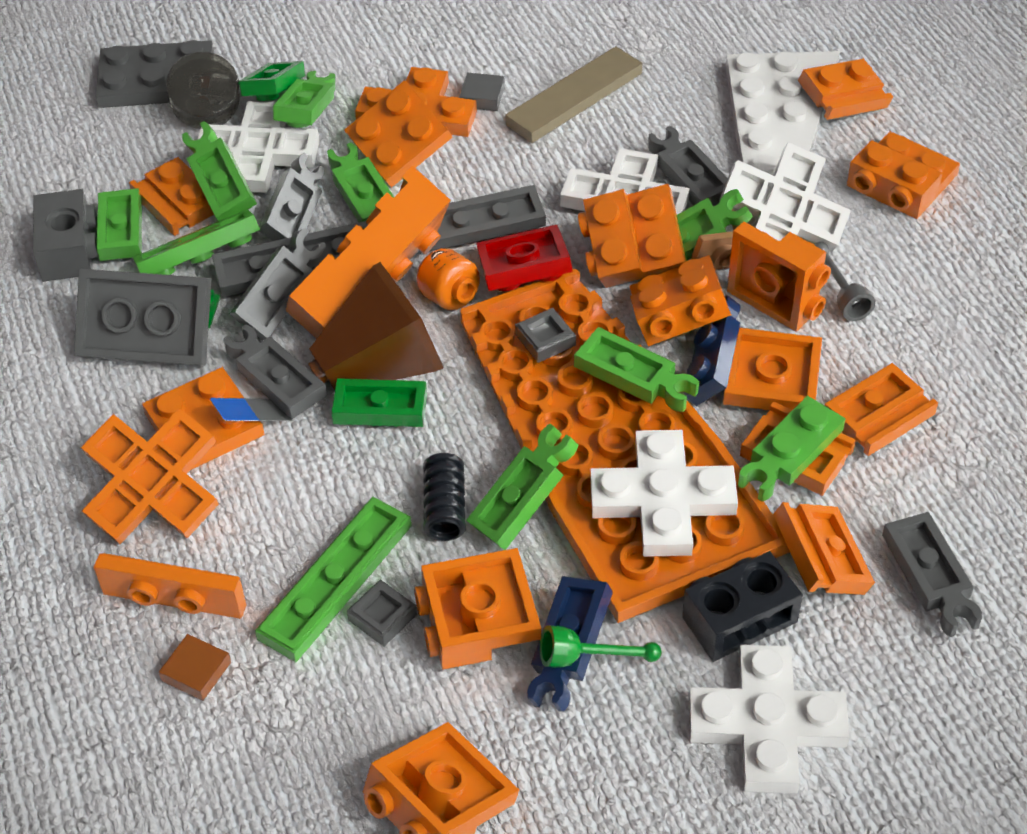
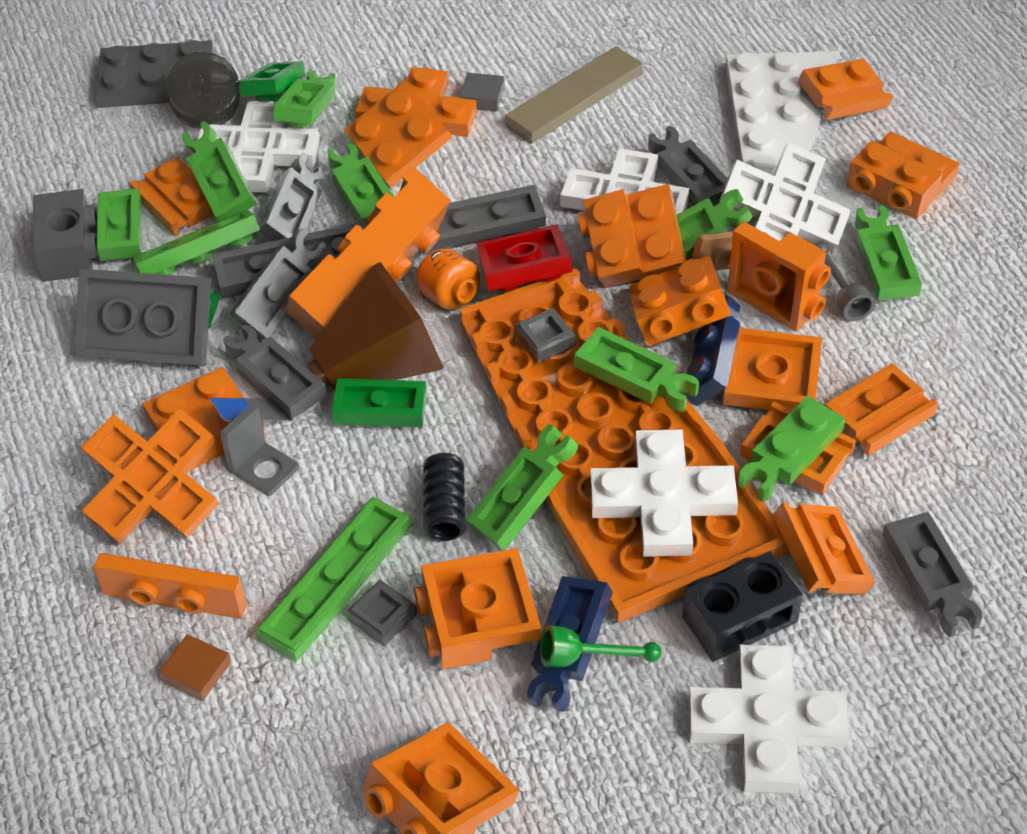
(246, 449): none -> dark grey bracket
(886, 256): none -> bright green plate

